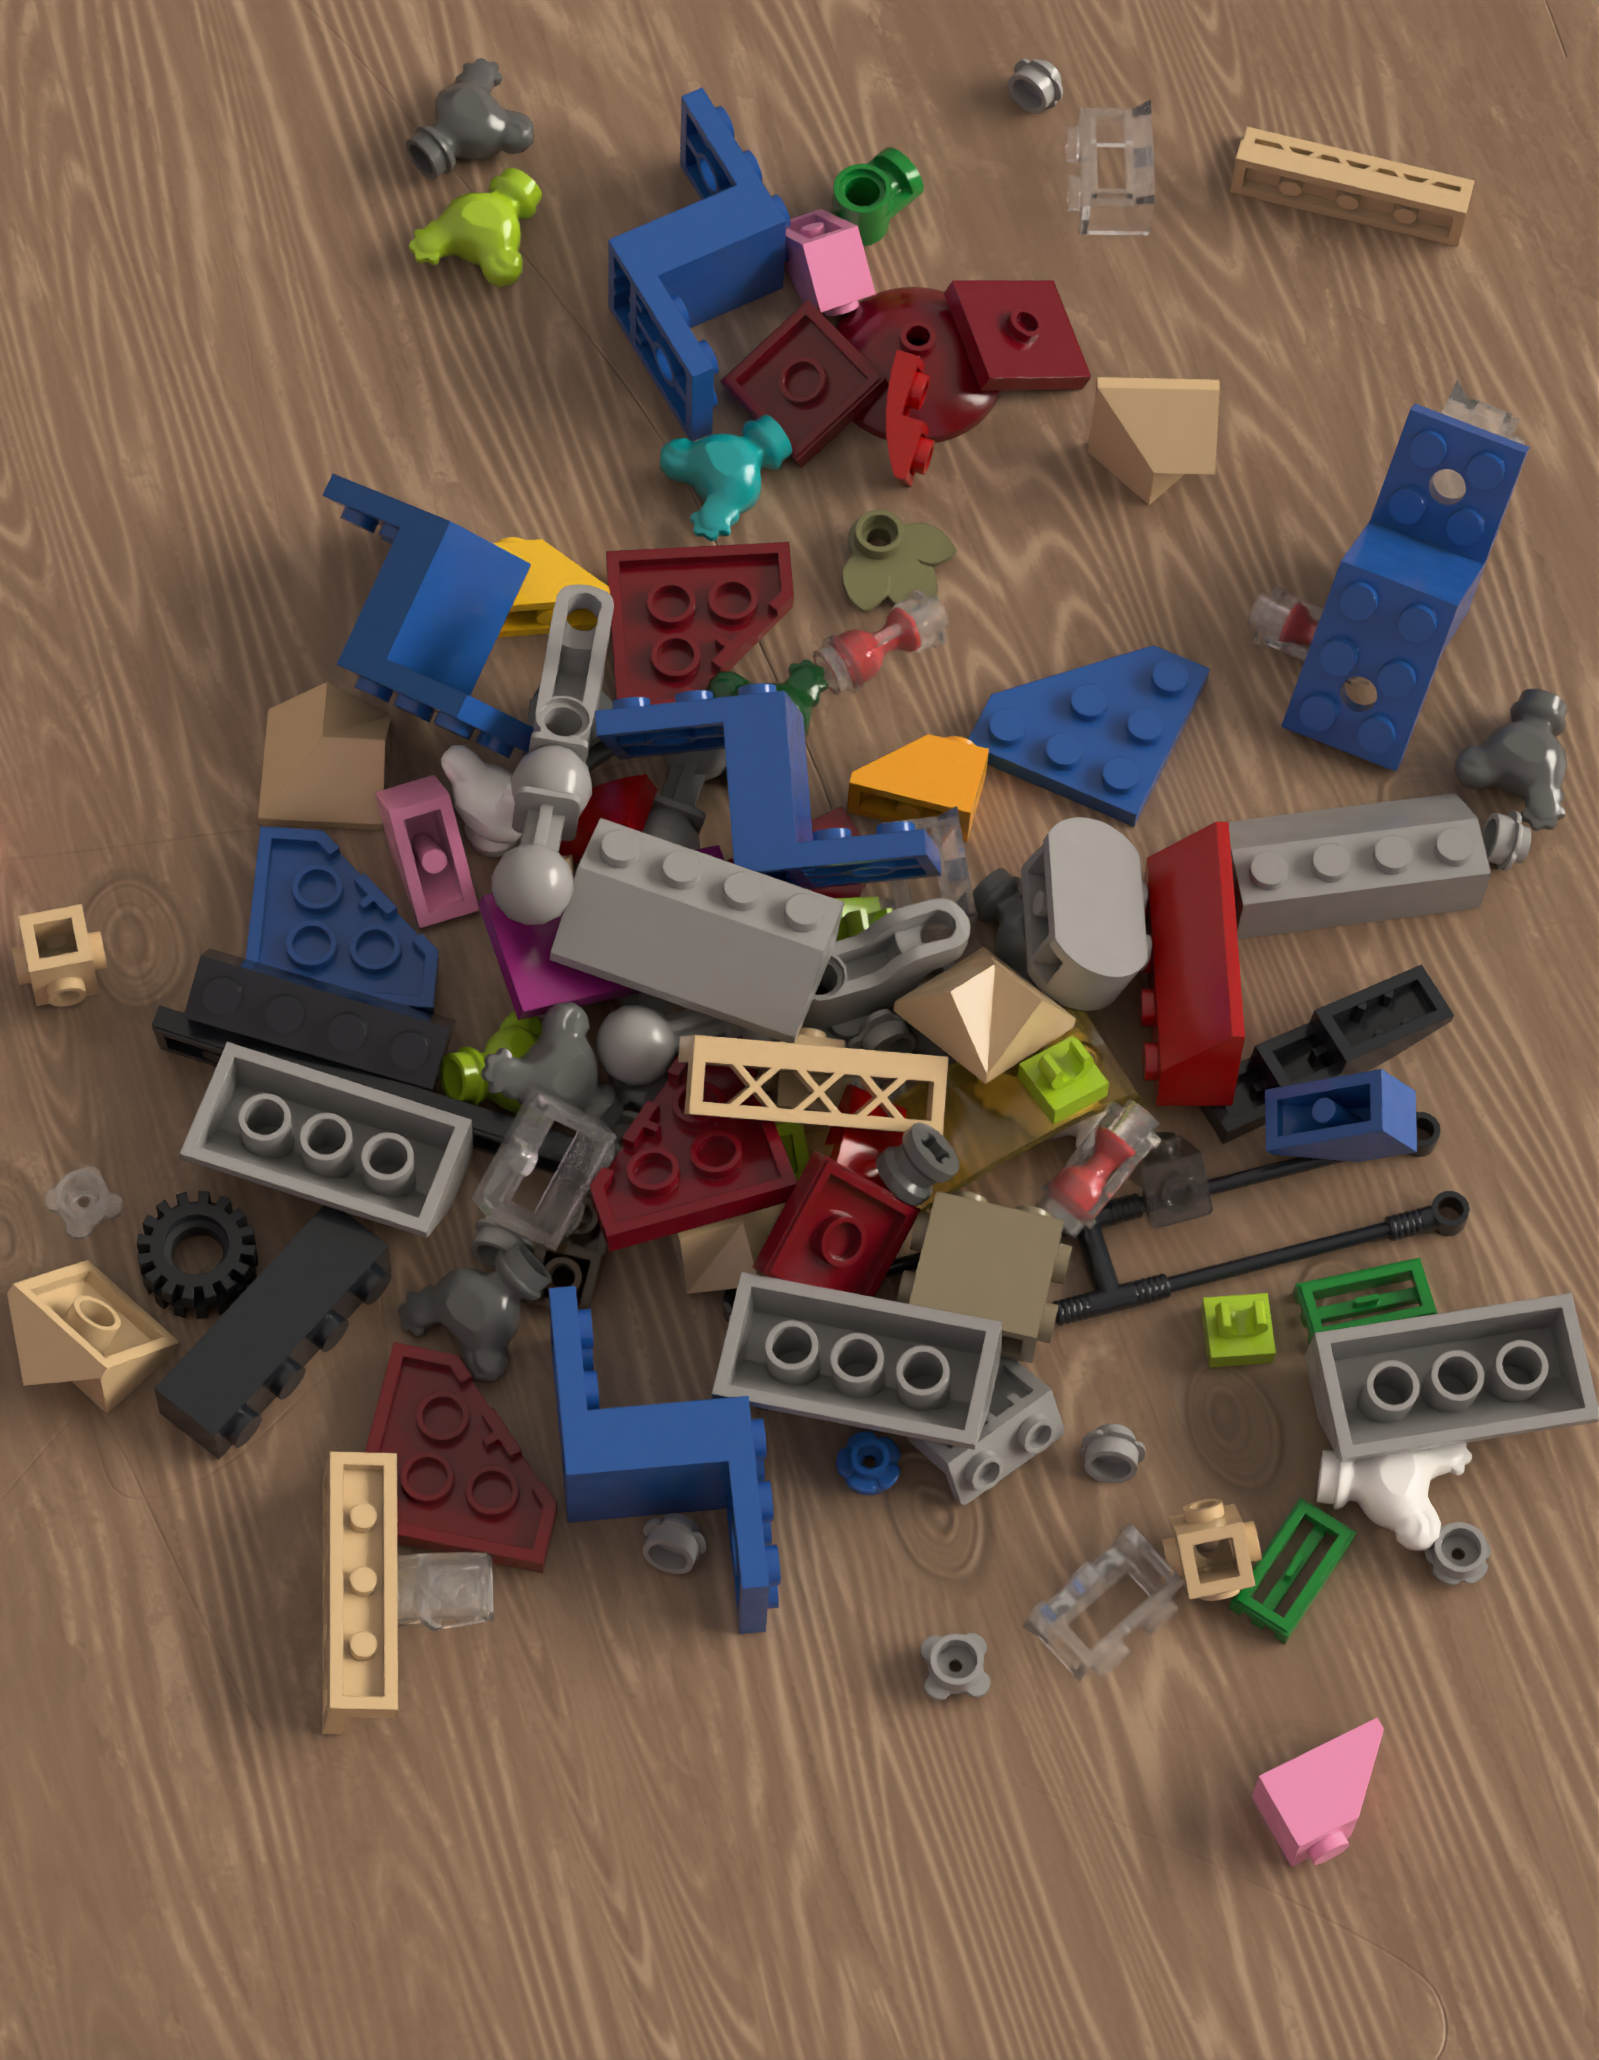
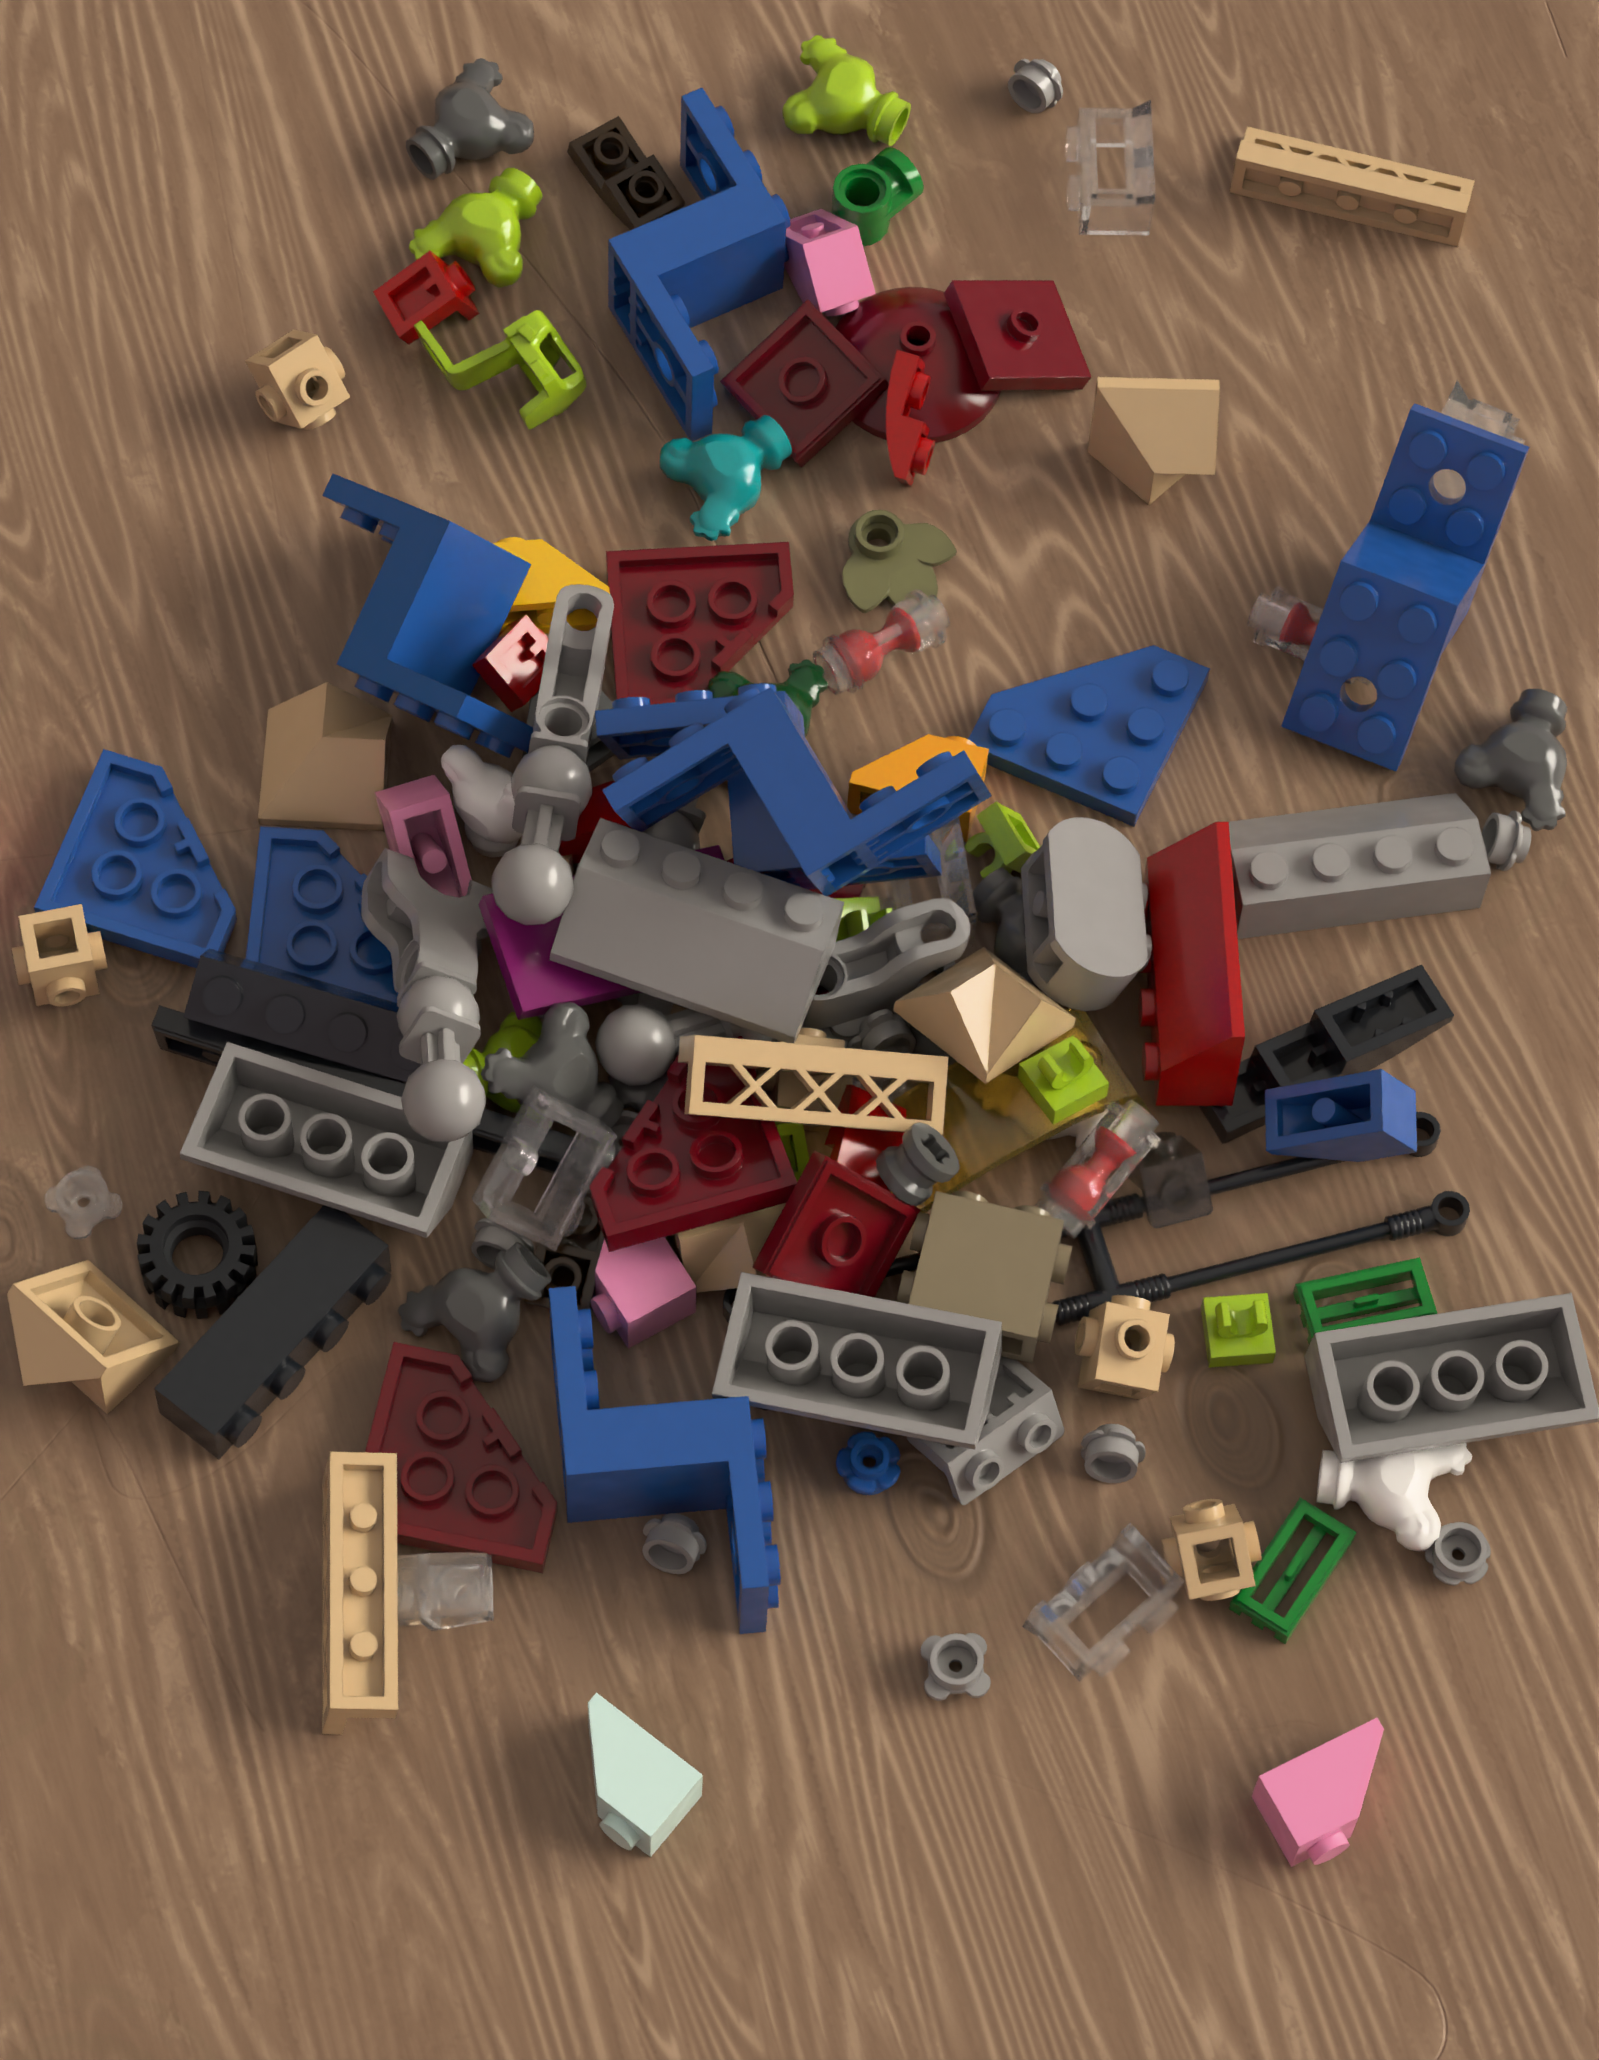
(139, 867): none -> blue plate
(298, 380): none -> tan brick
(426, 292): none -> red bracket
(435, 972): none -> light grey piece
(514, 662): none -> red bracket
(533, 347): none -> lime piece
(623, 176): none -> dark brown slope
(637, 1780): none -> light aqua slope
(641, 1290): none -> bright pink slope
(795, 789): none -> blue bracket
(843, 97): none -> lime animal
(1007, 835): none -> lime tile
(1124, 1348): none -> tan brick

